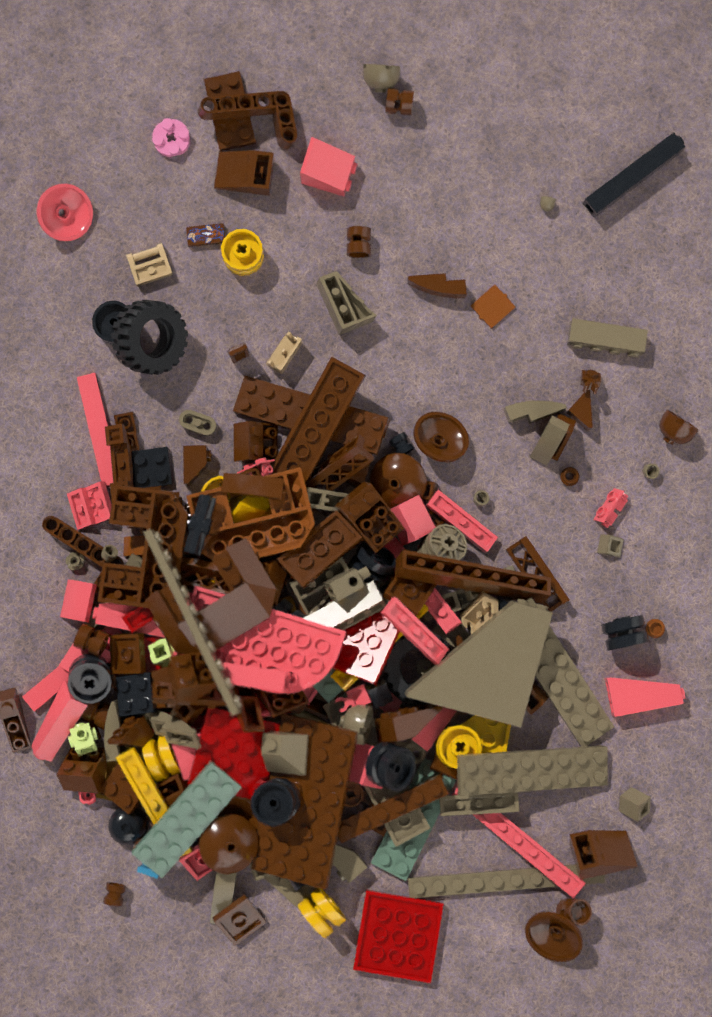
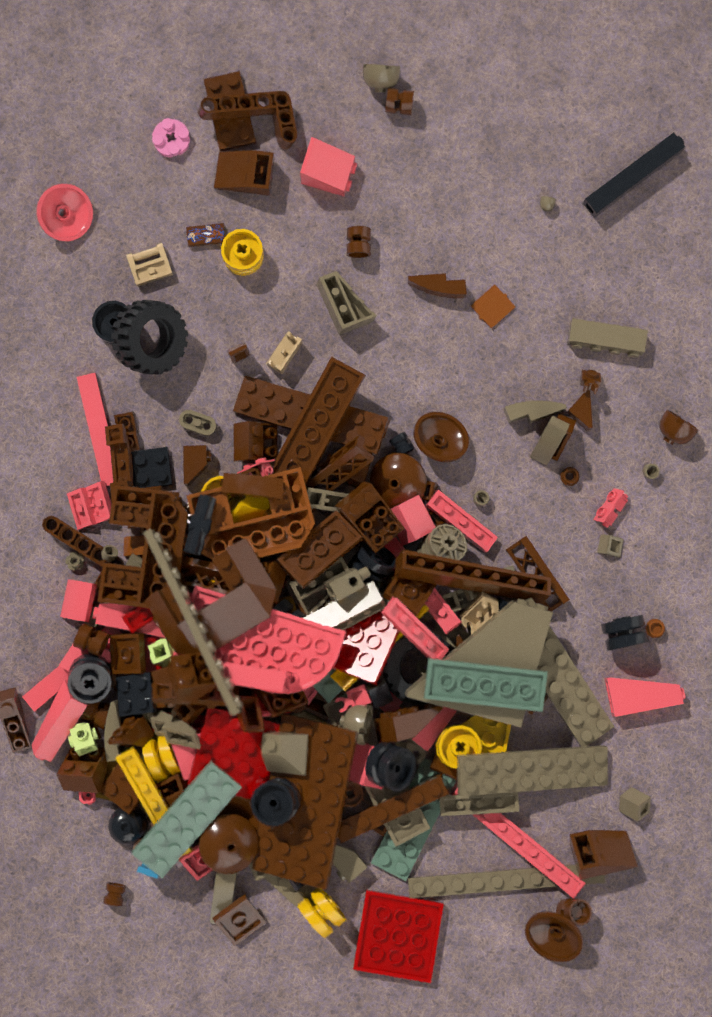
(485, 684): none -> sand green plate

